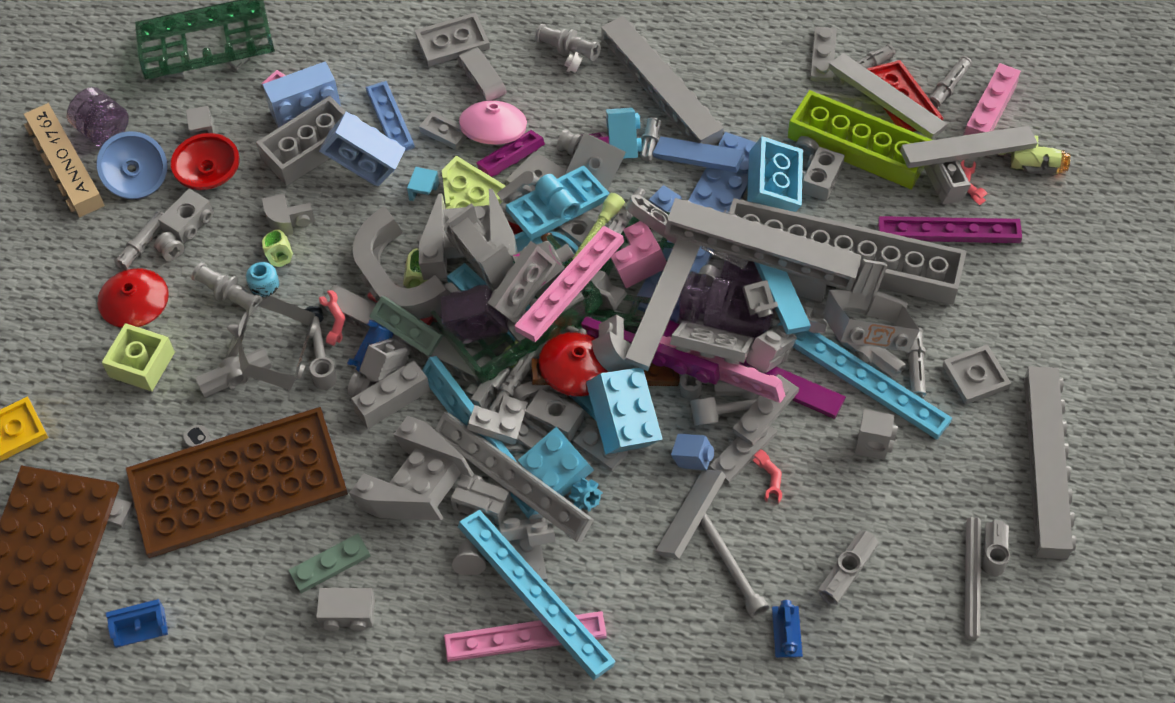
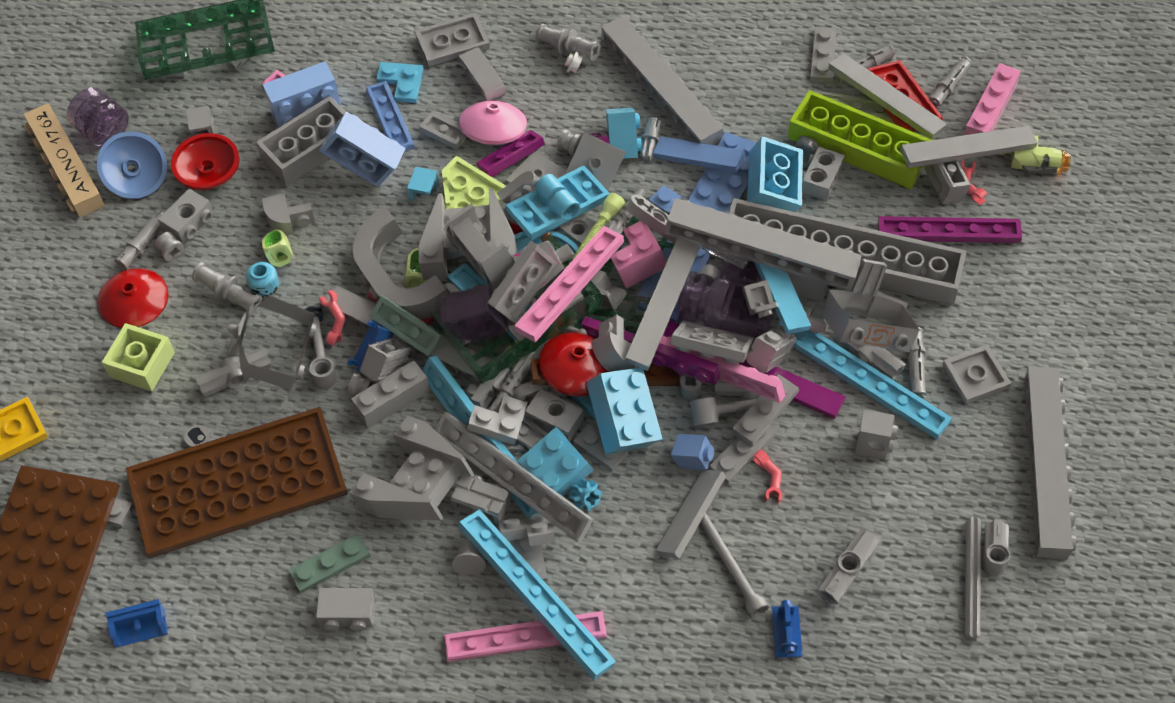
(407, 78): none -> medium azure plate

